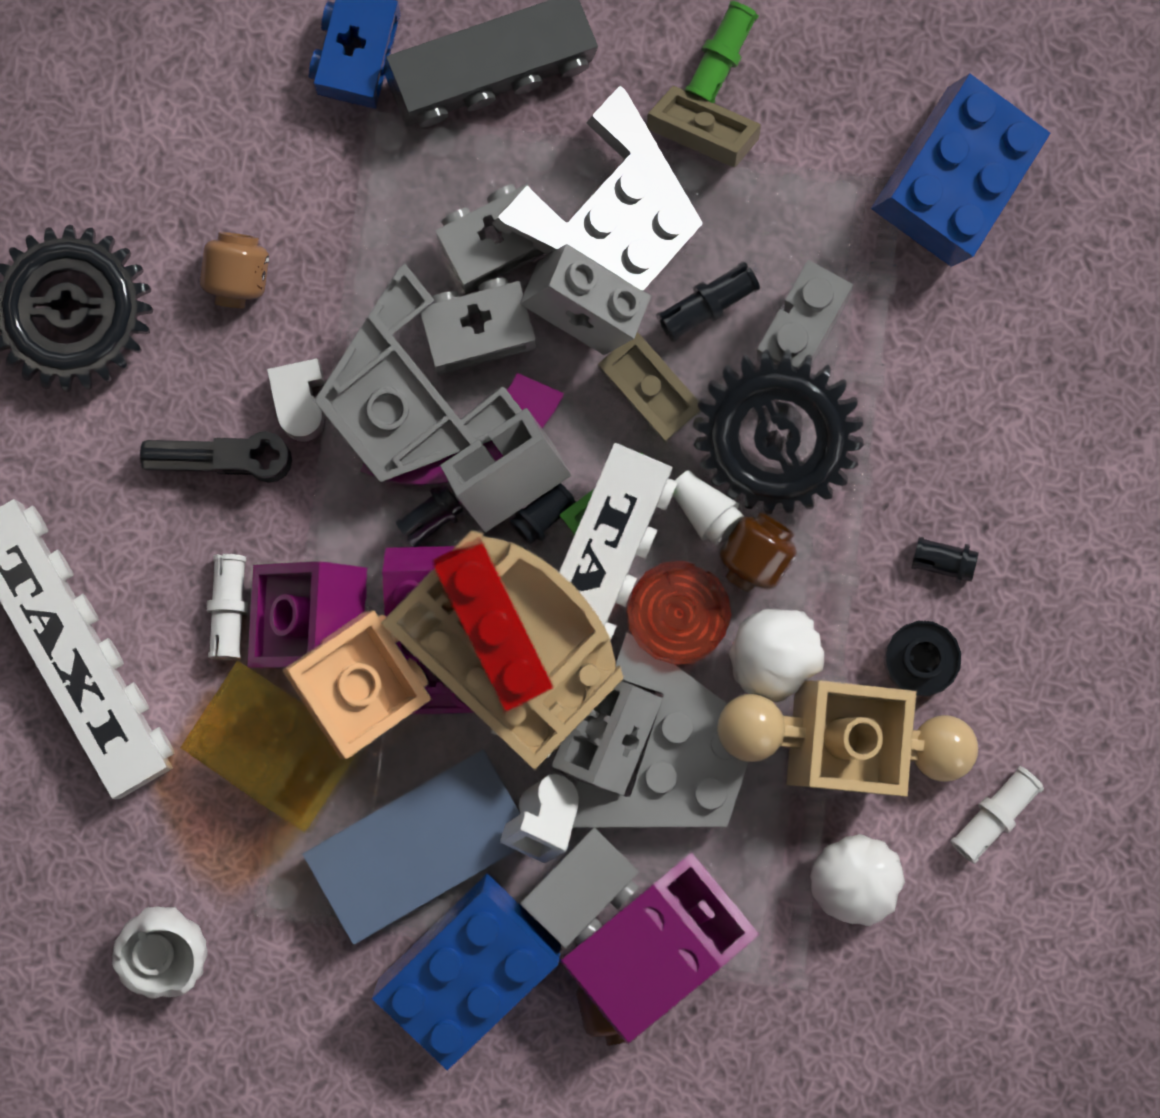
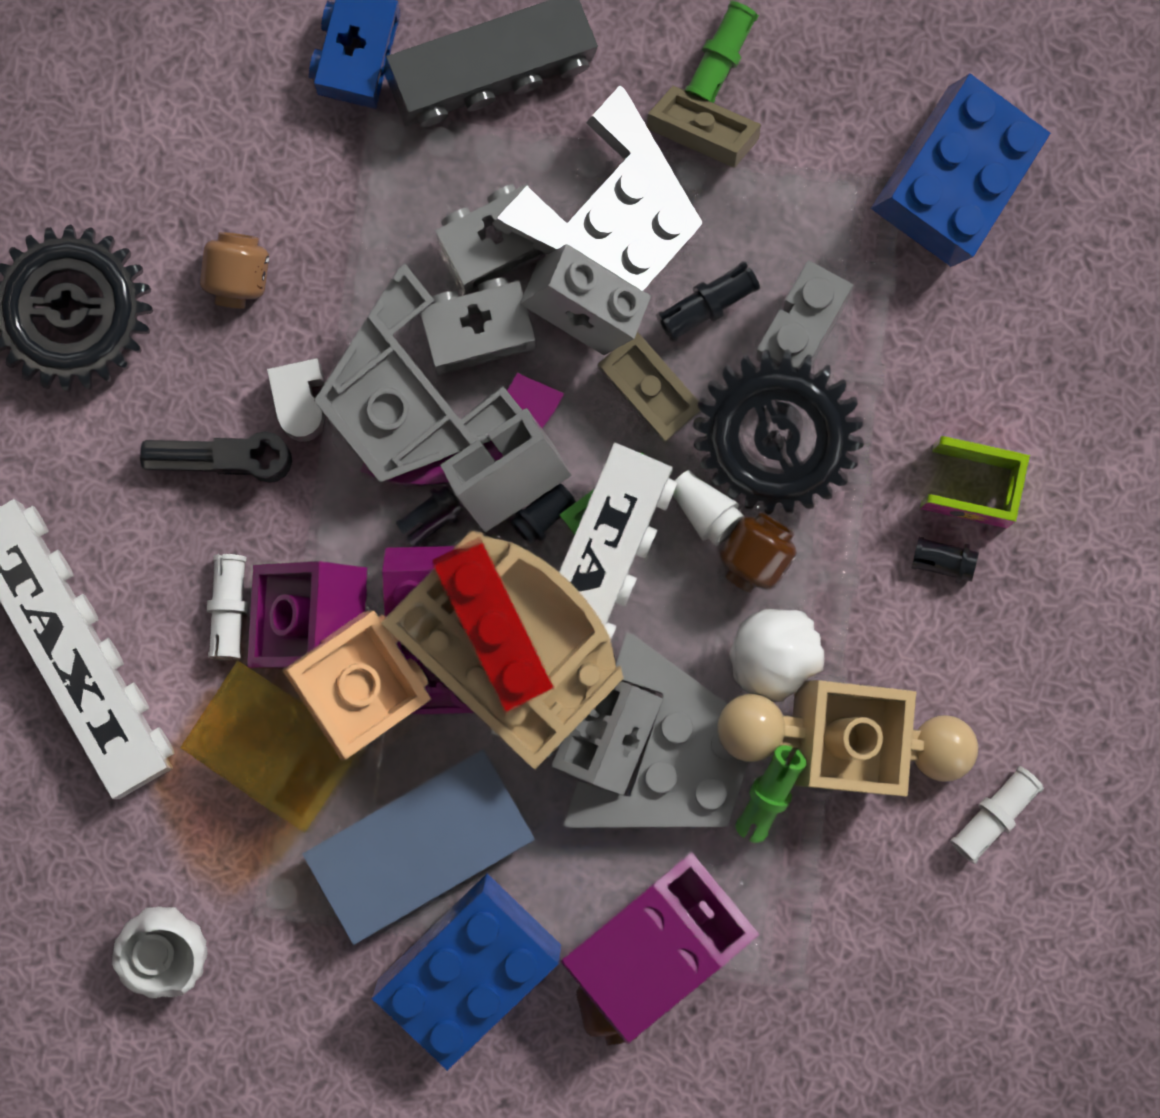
(544, 819): white leg -> none
(581, 889): light grey piece -> none
(678, 612): clear red tile -> none
(770, 793): none -> bright green pin
(857, 880): white hair -> none
(922, 658): black plate -> none
(988, 455): none -> lime piece

